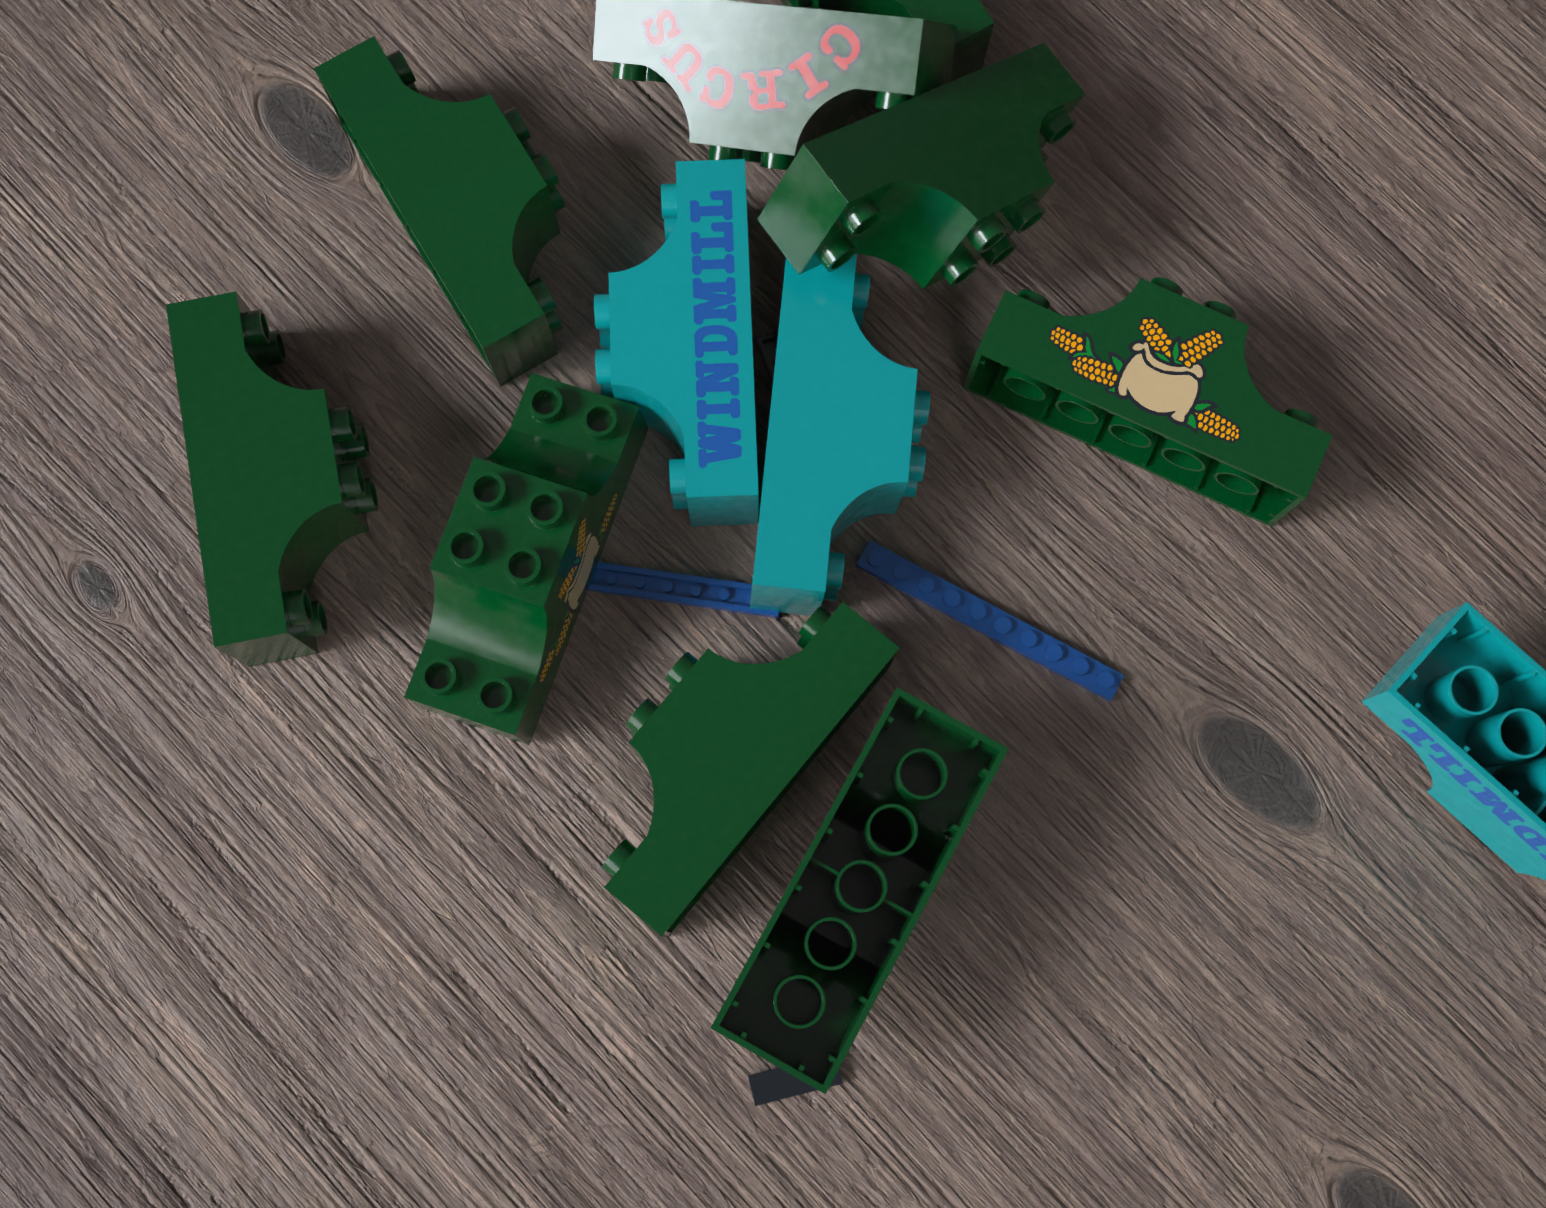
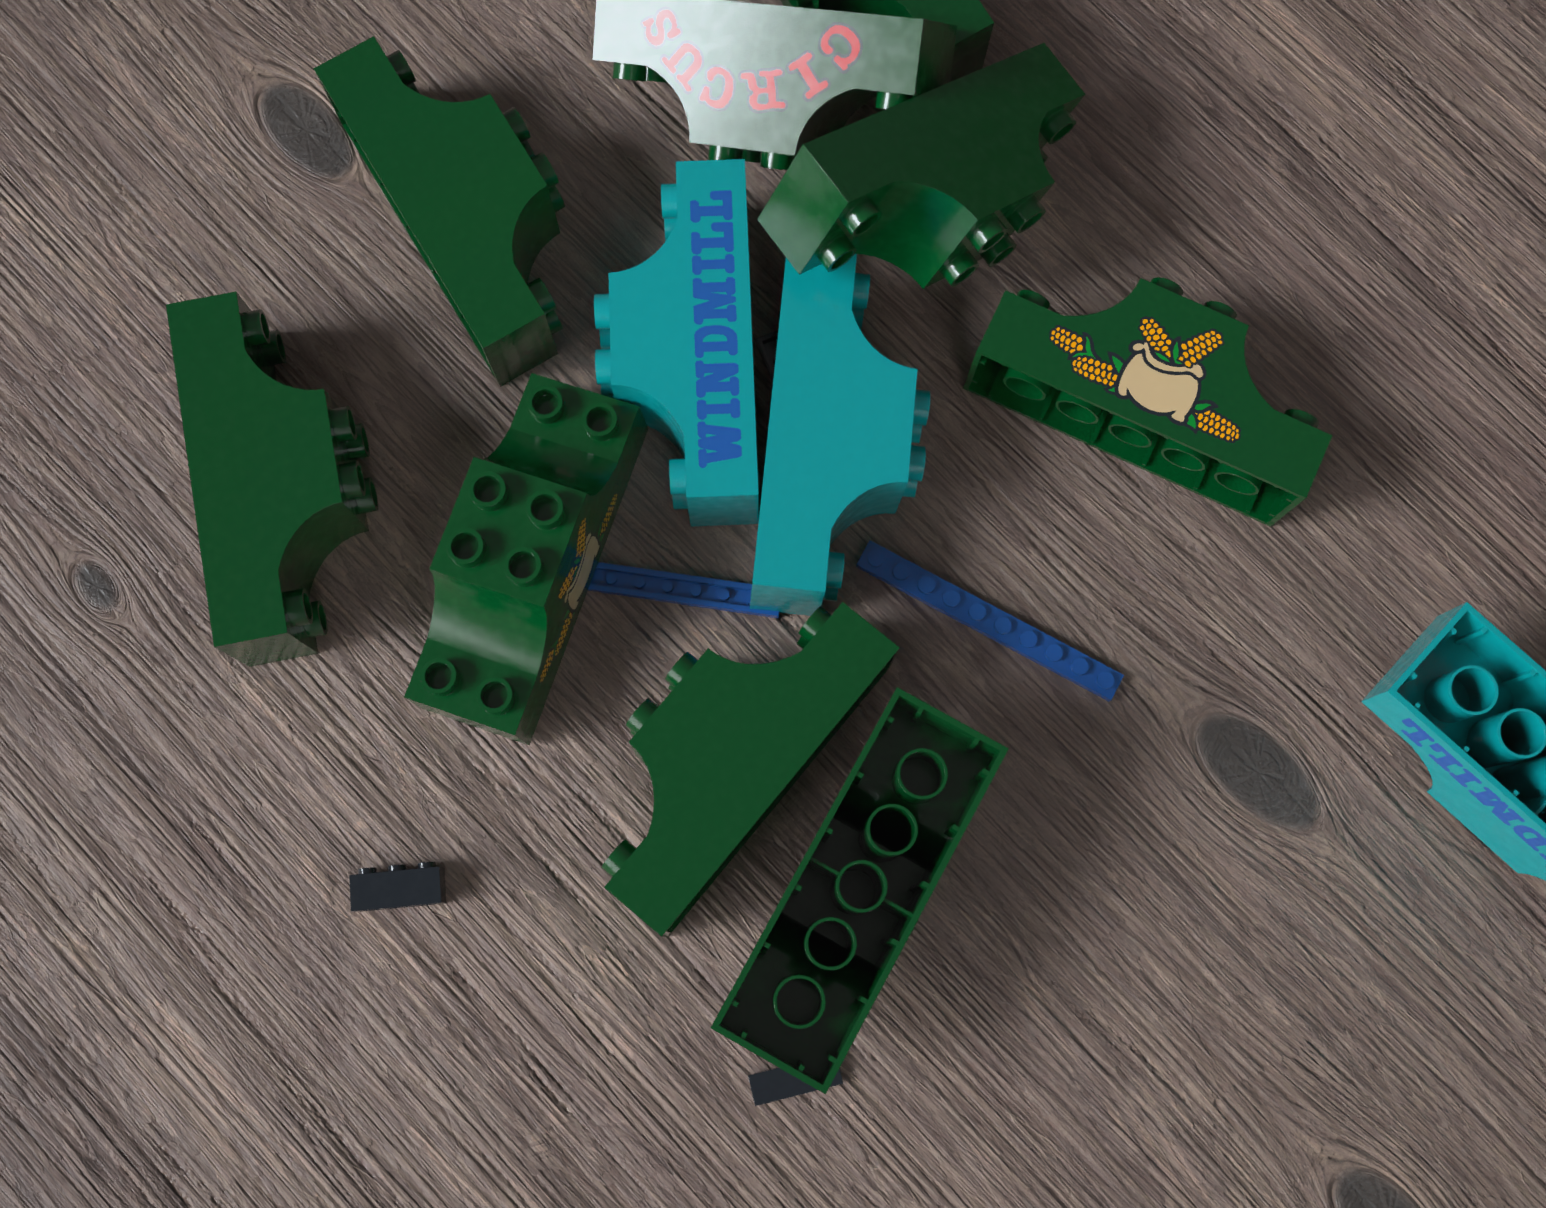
(397, 887): none -> black brick

